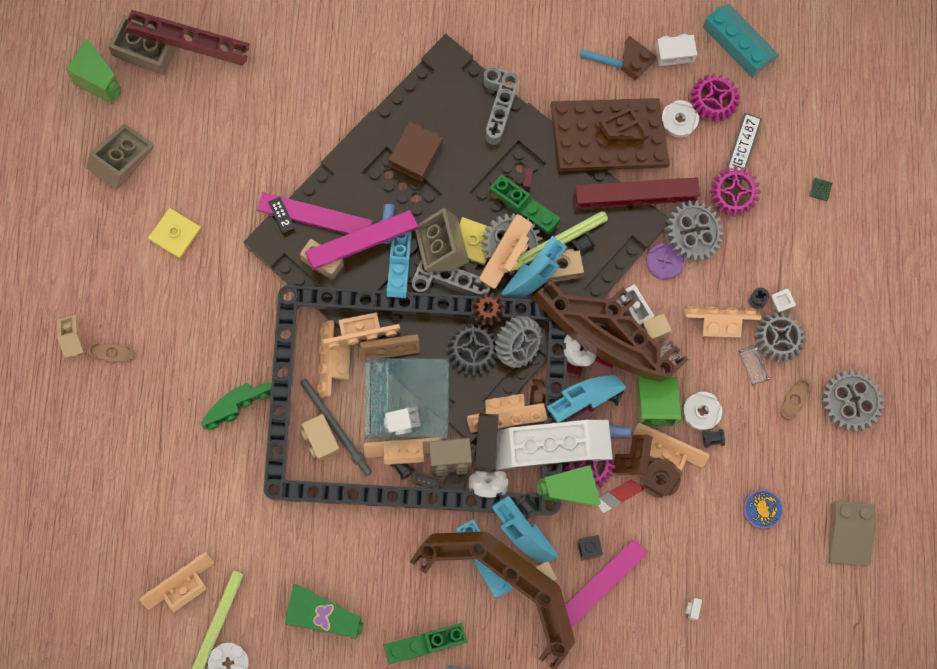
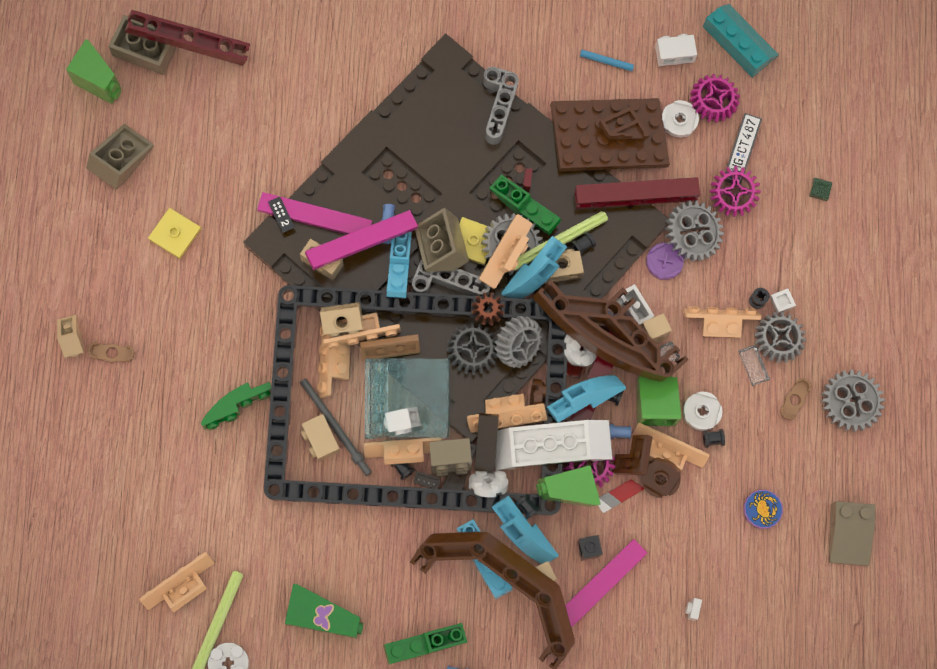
(351, 312): none -> tan brick
(416, 151): reddish brown brick -> none
(636, 58): reddish brown wing -> none

